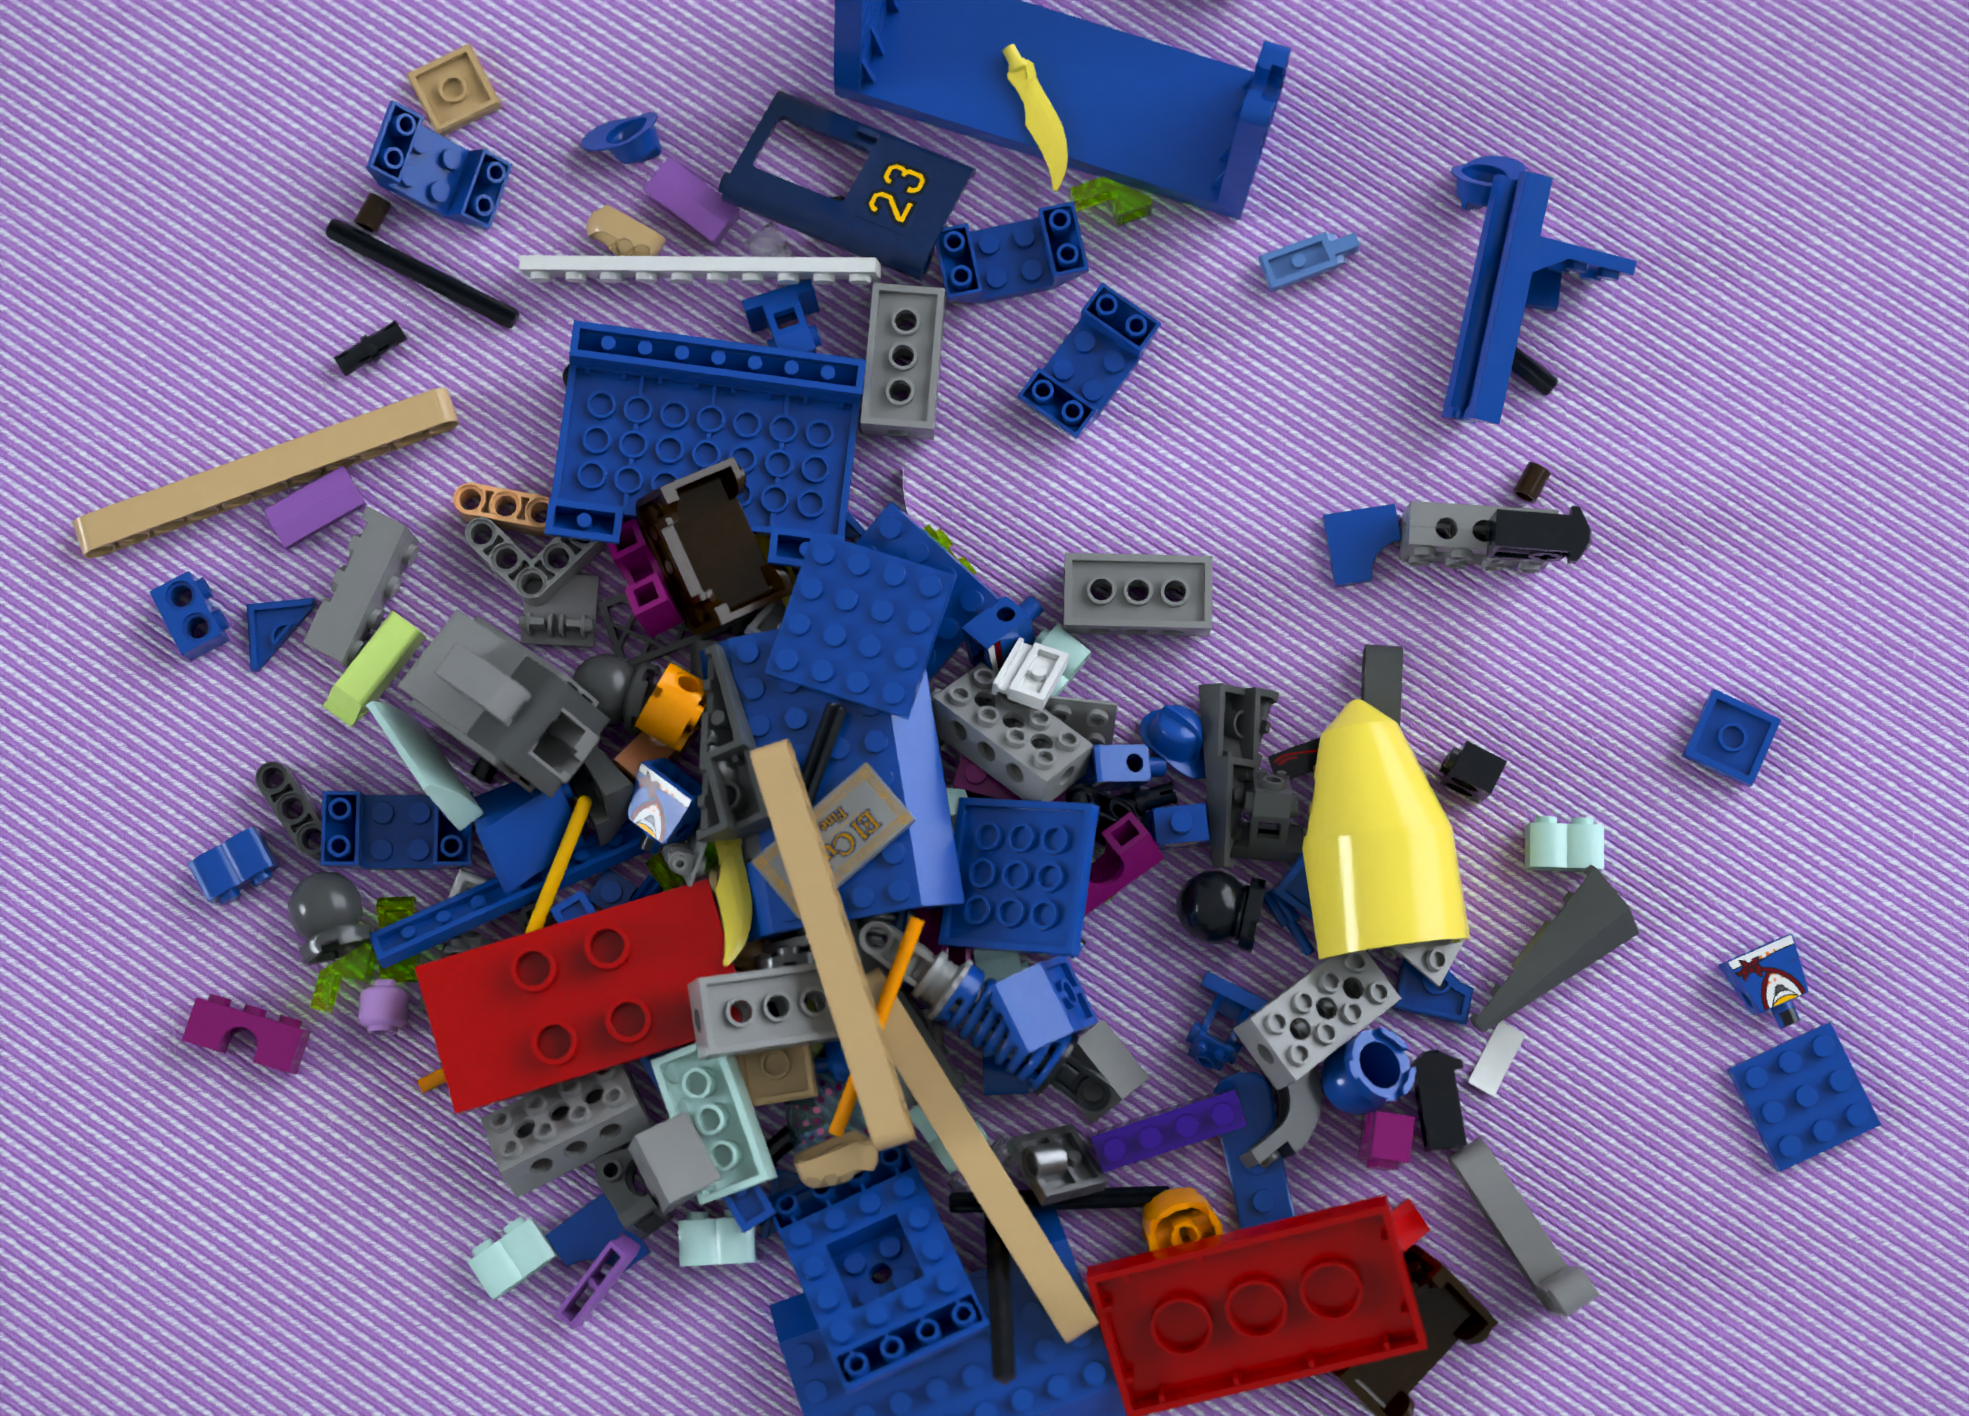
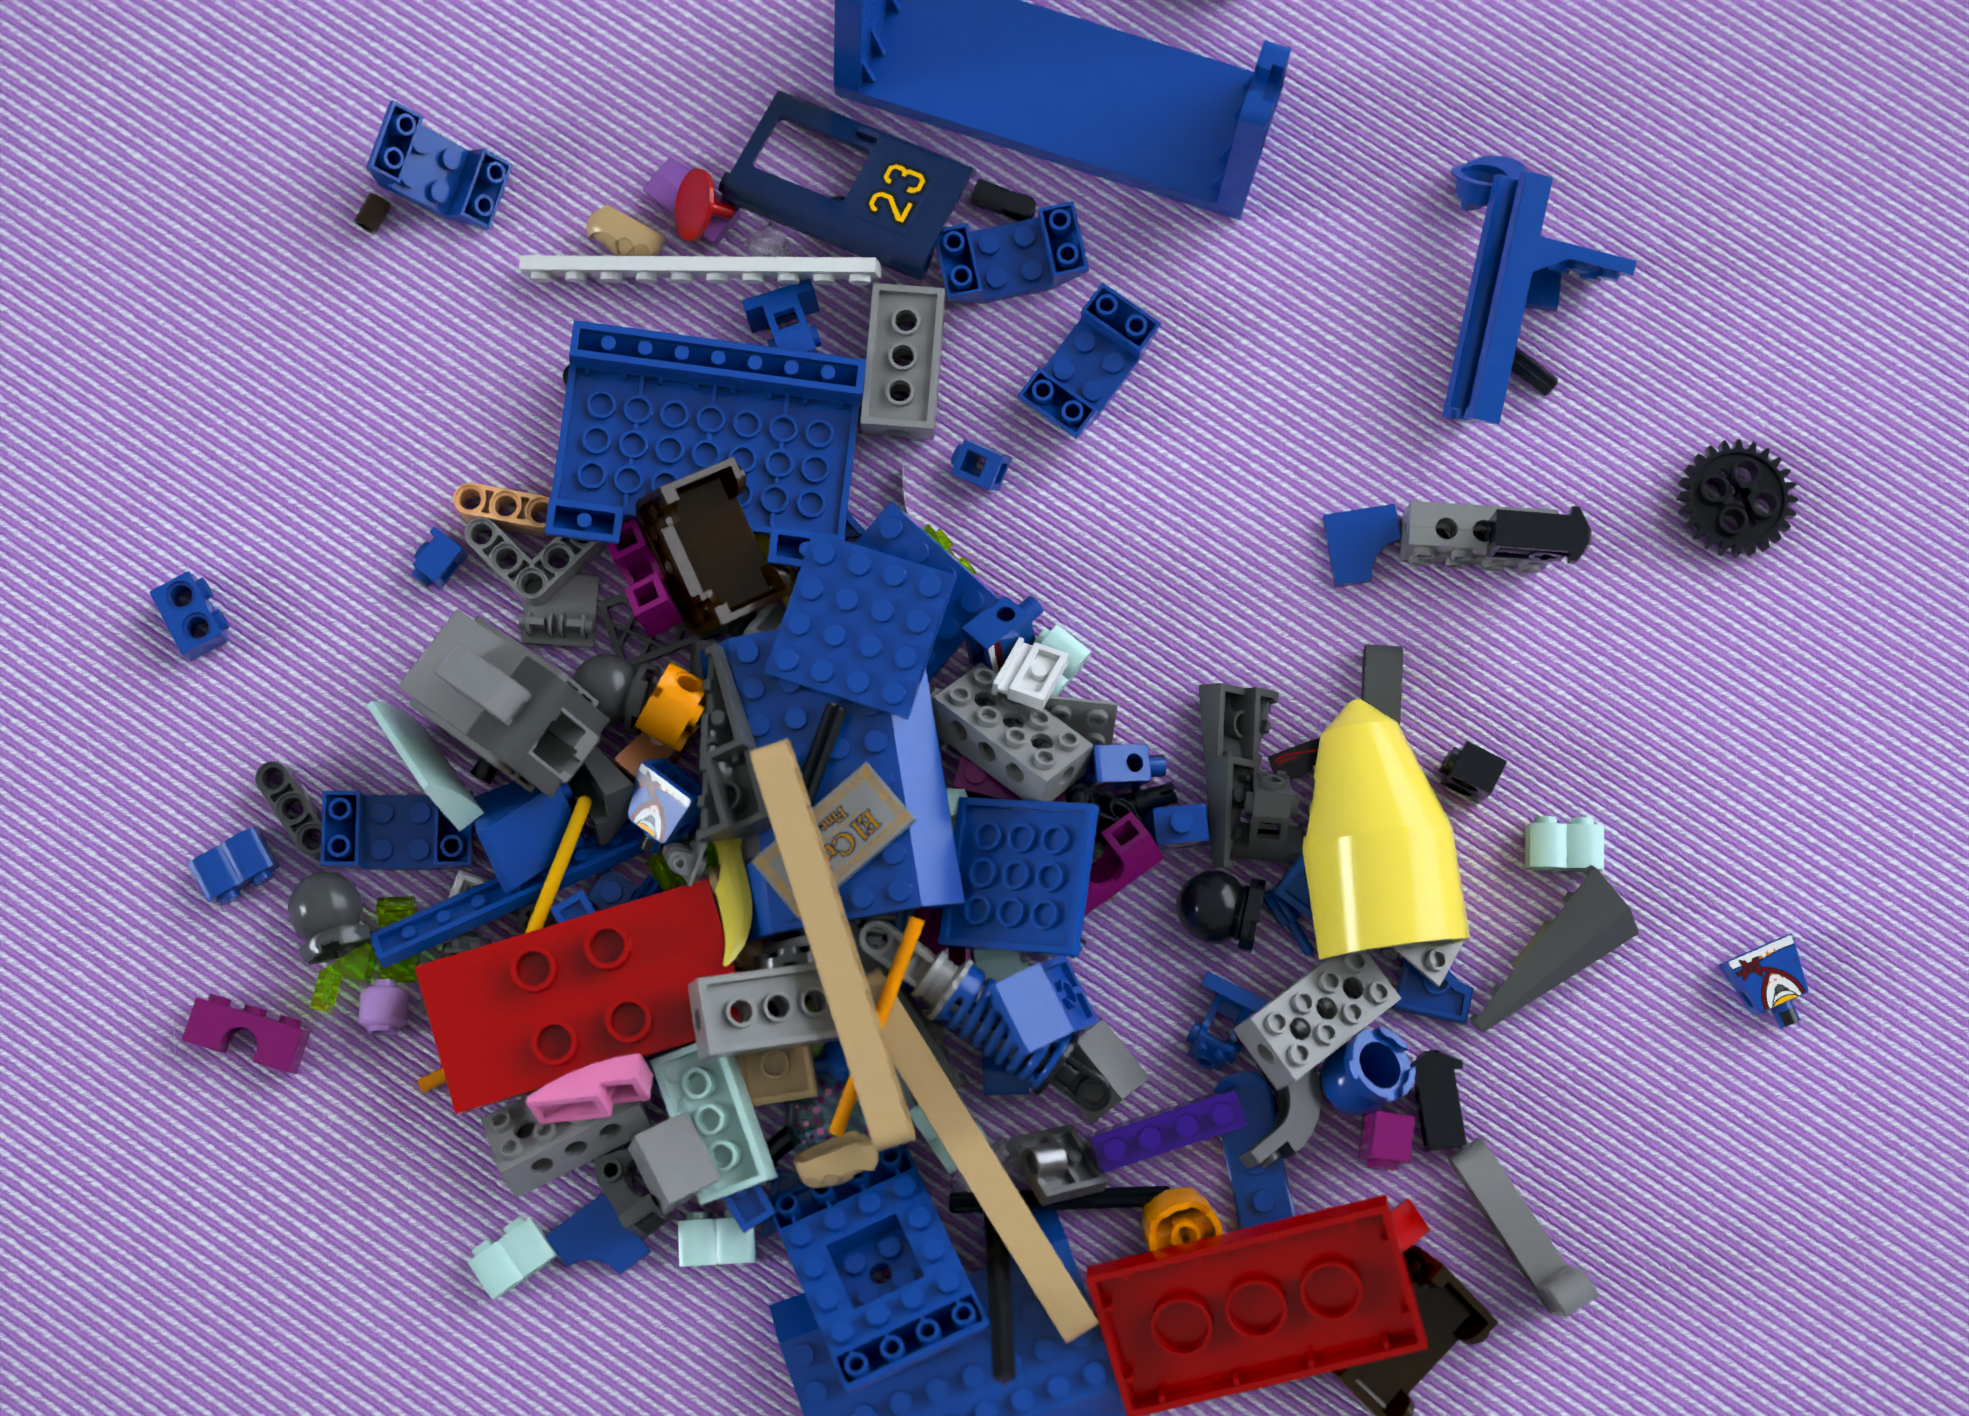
(265, 473): tan beam -> none
(272, 625): blue tile -> none
(315, 507): medium lavender piece -> none
(362, 587): light grey wedge -> none
(370, 348): black pin -> none
(373, 668): yellowish green piece -> none
(422, 273): black axle -> none
(437, 560): none -> blue brick
(454, 90): tan tile -> none
(573, 1314): medium lavender piece -> none
(592, 1090): none -> bright pink slope
(628, 139): blue piece -> none
(697, 204): none -> red shield
(965, 465): none -> blue brick
(1003, 201): none -> black bar
(1039, 115): light yellow sword -> none
(1124, 202): clear neon green slope -> none
(1147, 572): light grey brick -> none
(1176, 738): blue piece -> none
(1306, 259): medium blue hinge -> none
(1496, 1058): white sticker -> none
(1531, 482): dark brown hinge -> none
(1731, 738): blue plate -> none
(1765, 484): none -> black gear
(1803, 1097): blue plate -> none

